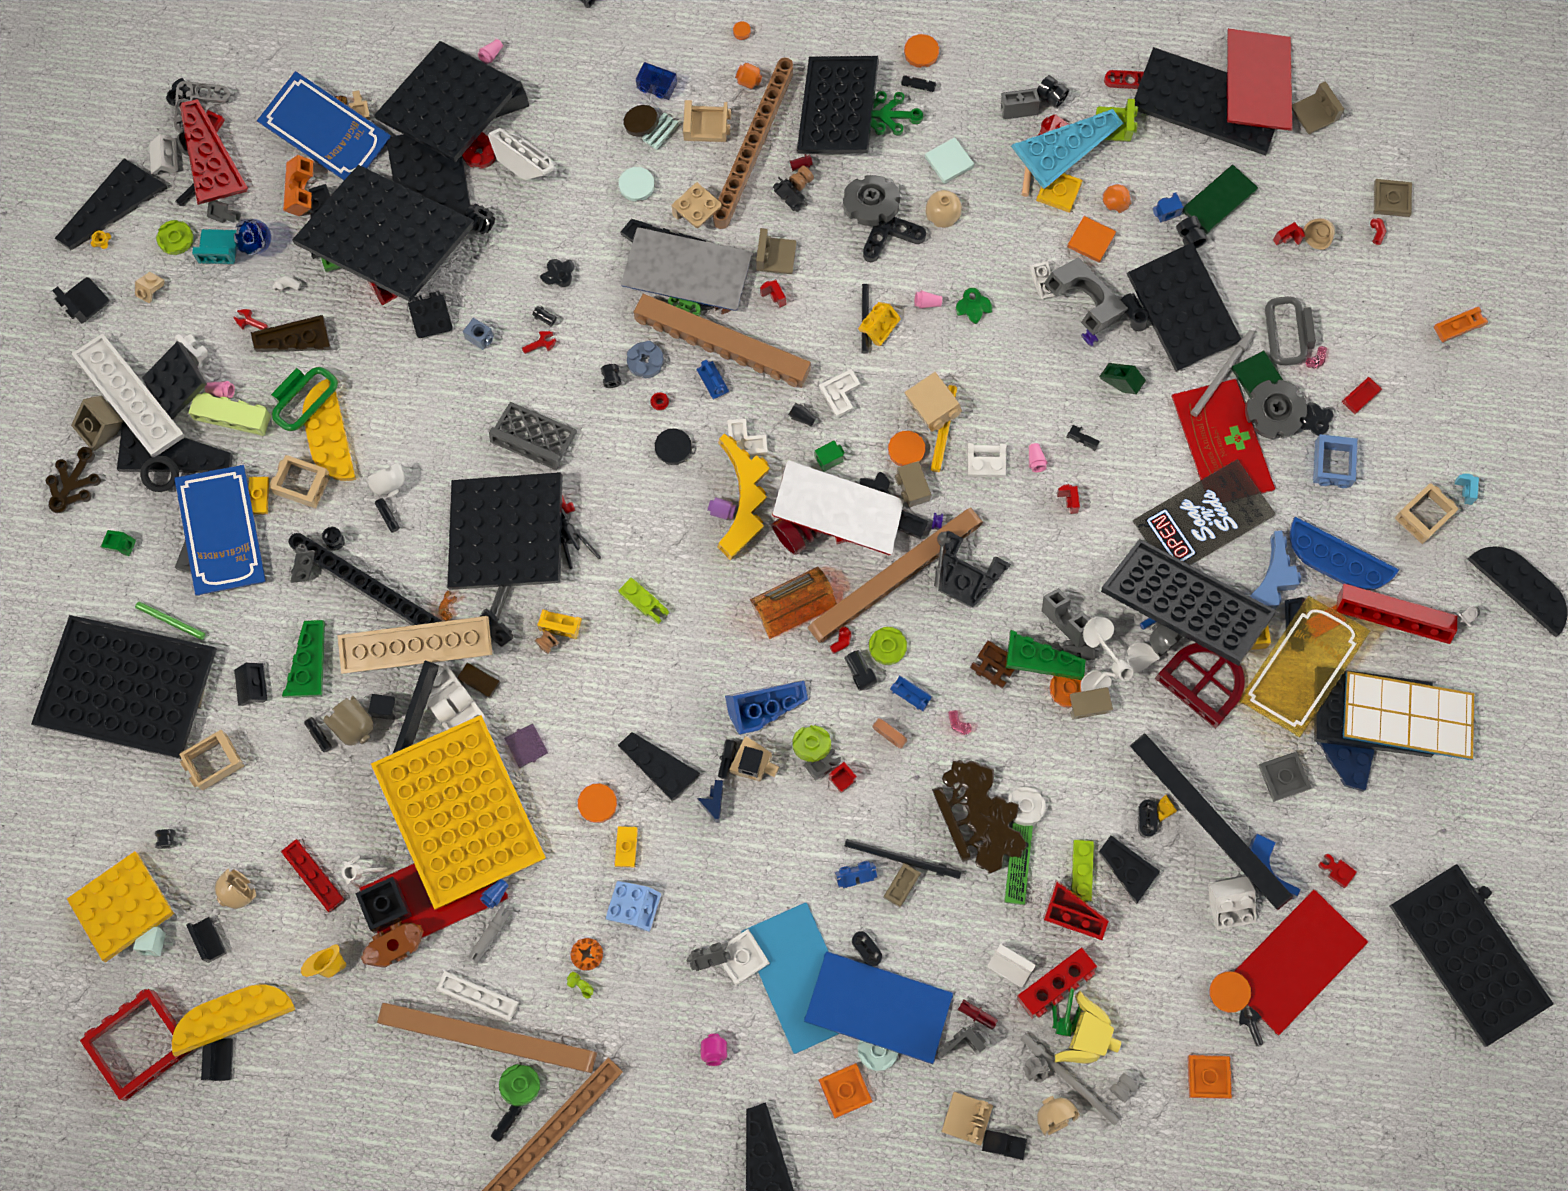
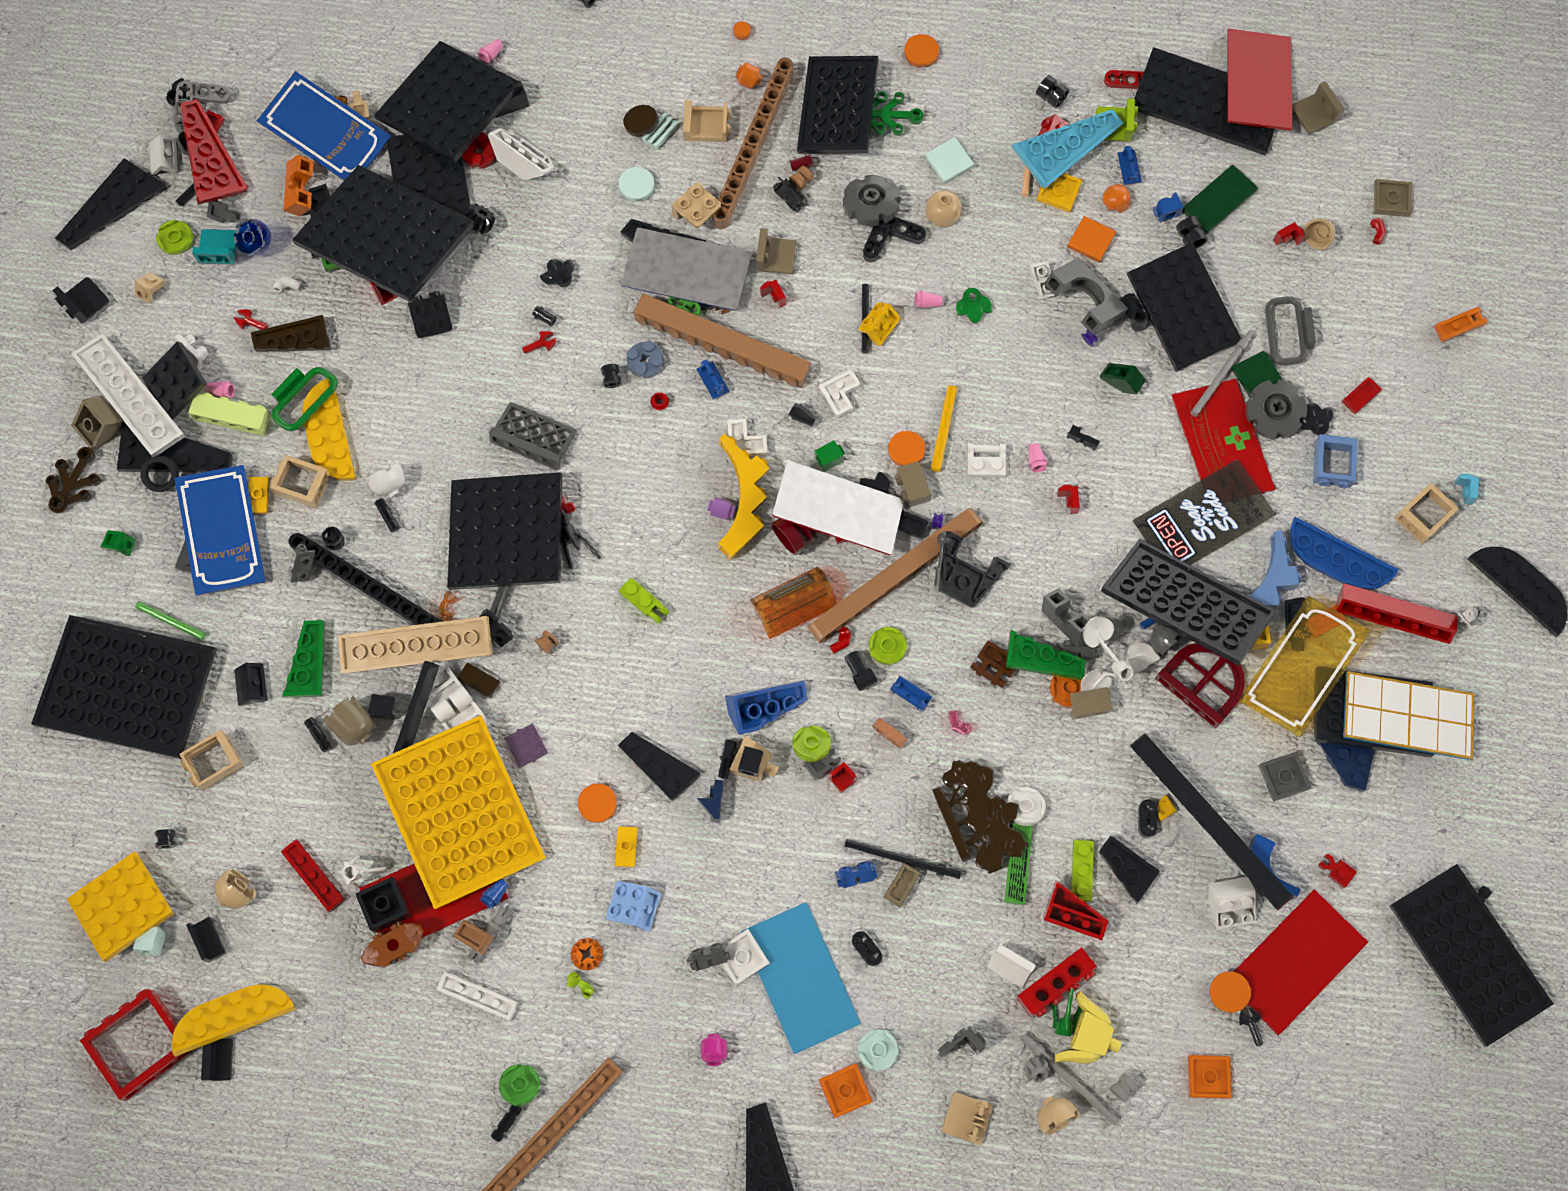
(97, 236): yellow plate -> none
(324, 962): yellow piece -> none
(473, 937): none -> medium nougat tile
(475, 327): sand blue brick -> none
(487, 1037): medium nougat beam -> none
(559, 624): yellow hinge -> none
(656, 81): clear blue brick -> none
(673, 446): black tile -> none
(879, 1007): blue piece -> none
(918, 83): black axle -> none
(933, 402): tan brick -> none
(977, 1014): dark red axle -> none
(1004, 1144): black slope -> none
(1020, 103): dark grey hinge -> none
(1129, 166): none -> blue hinge
(1317, 360): clear pink arm -> none

